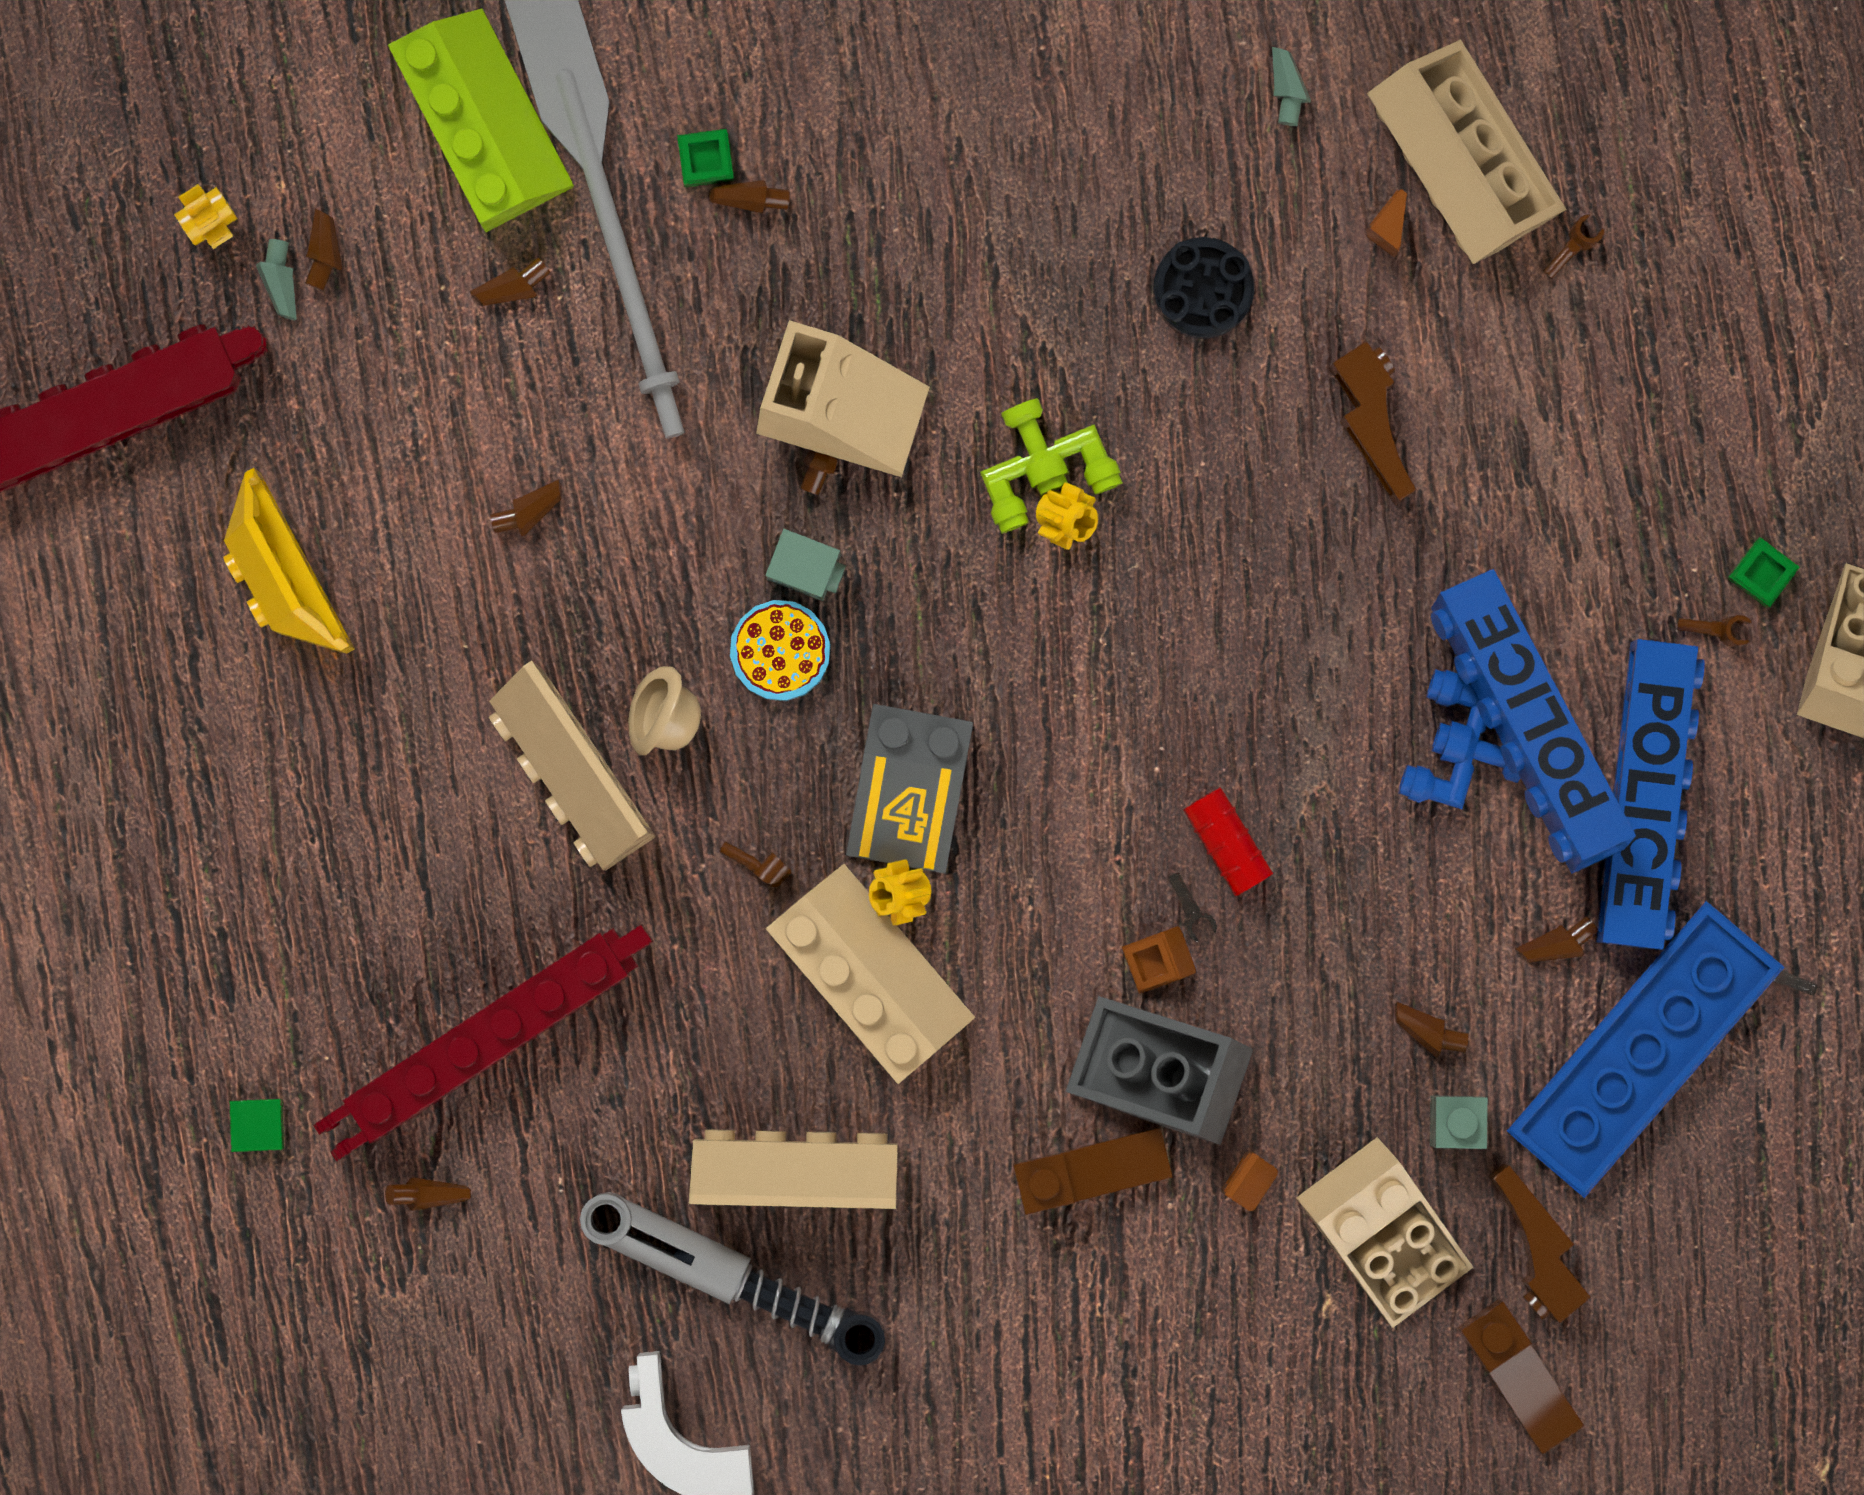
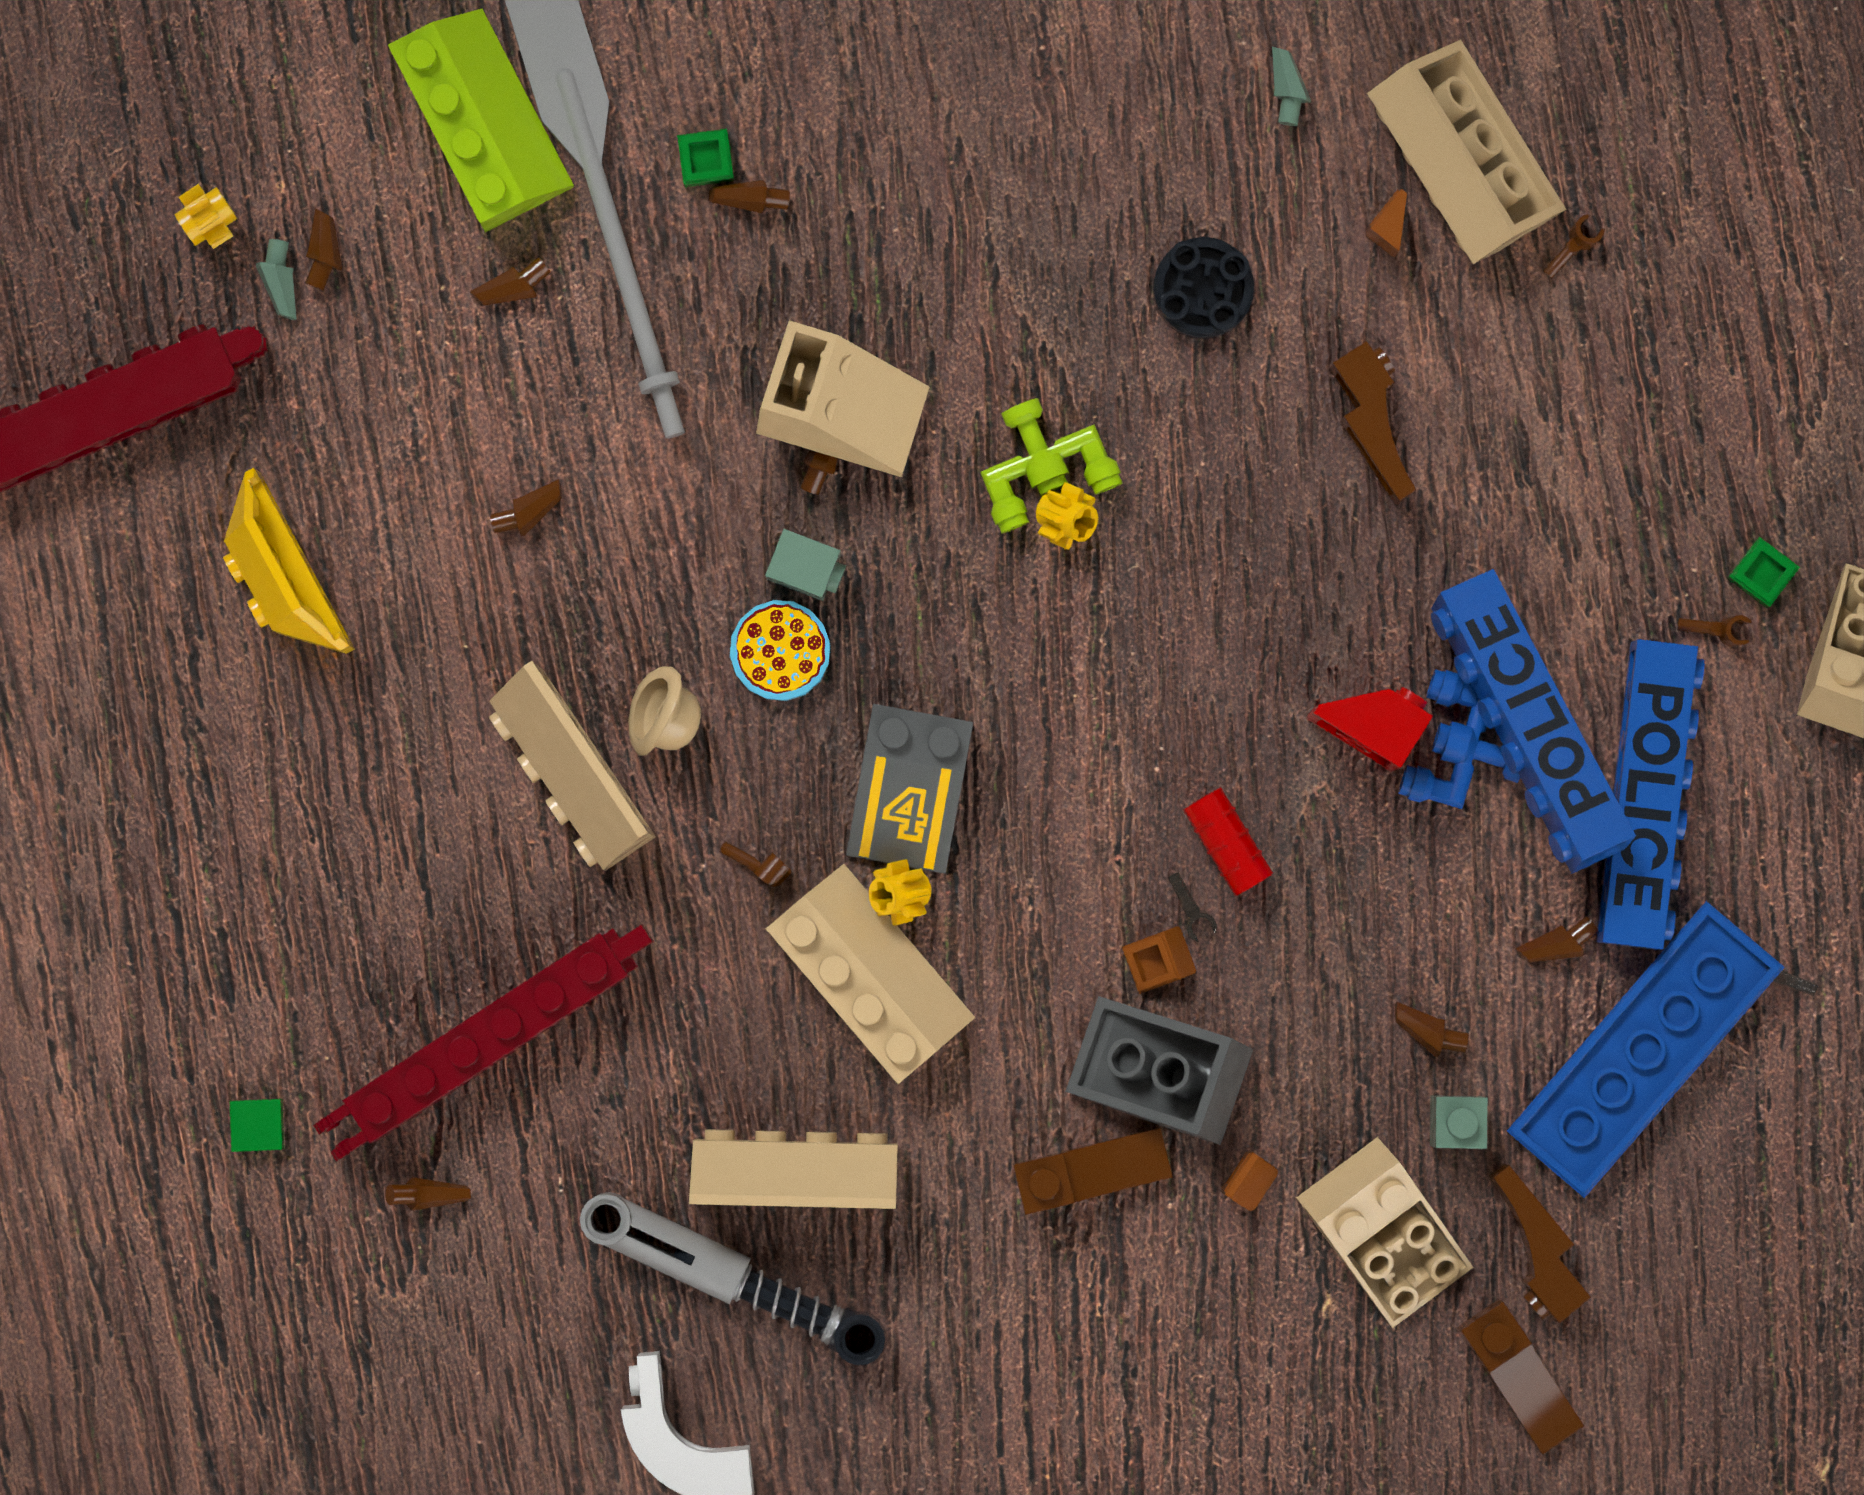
(1376, 724): none -> red slope

